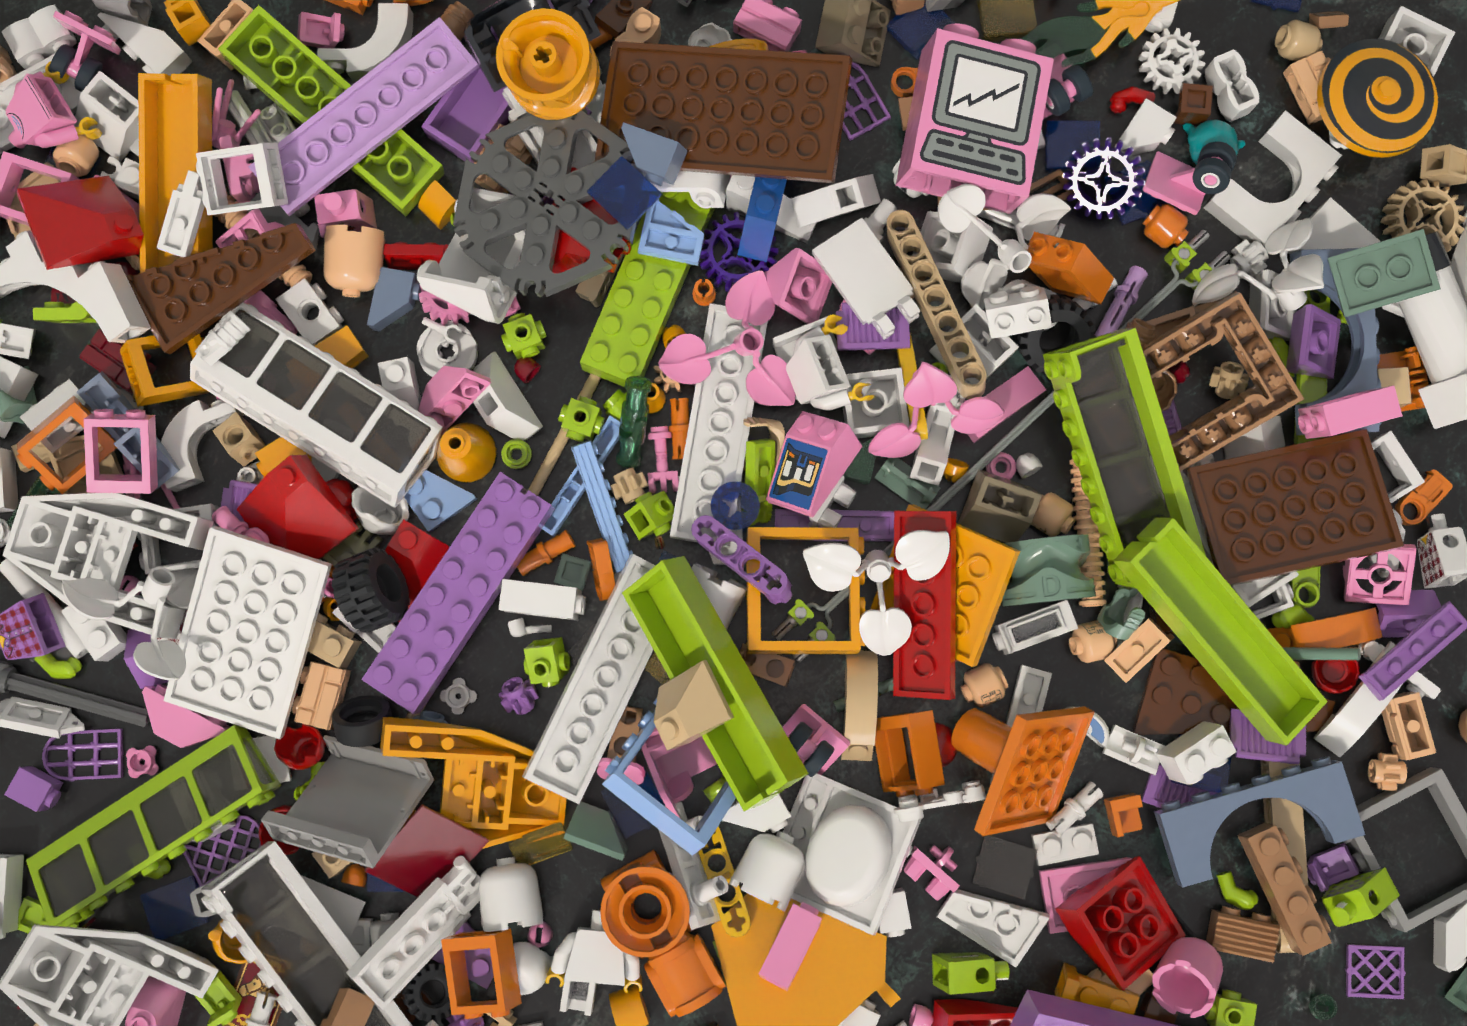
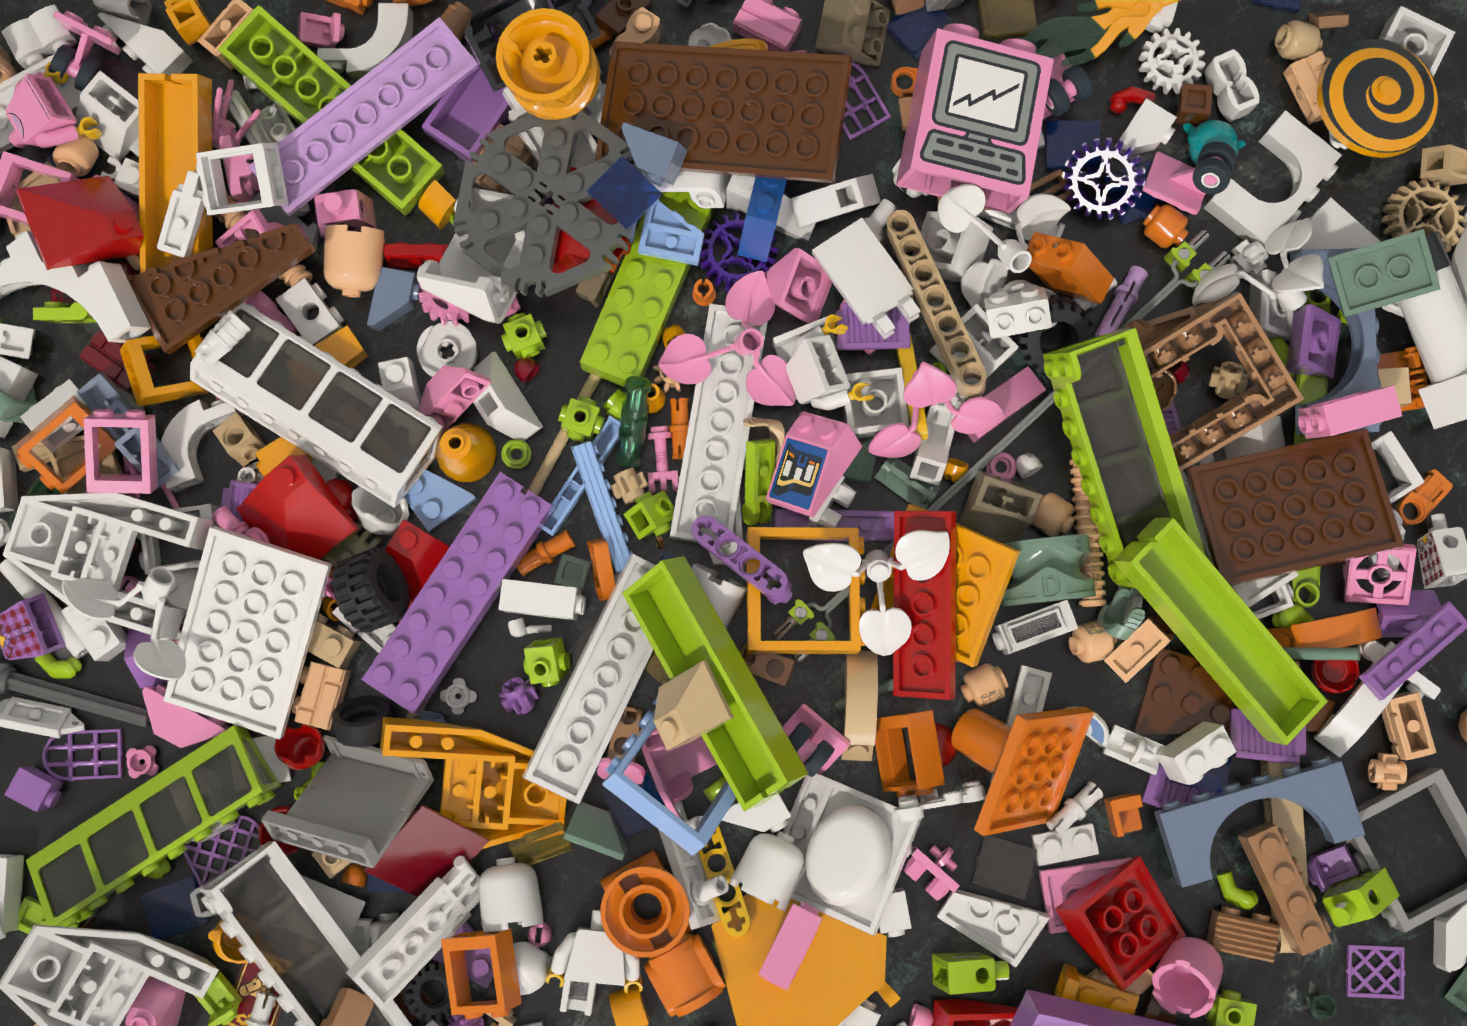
(442, 328): white hand -> none
(730, 492): clear blue gear -> none

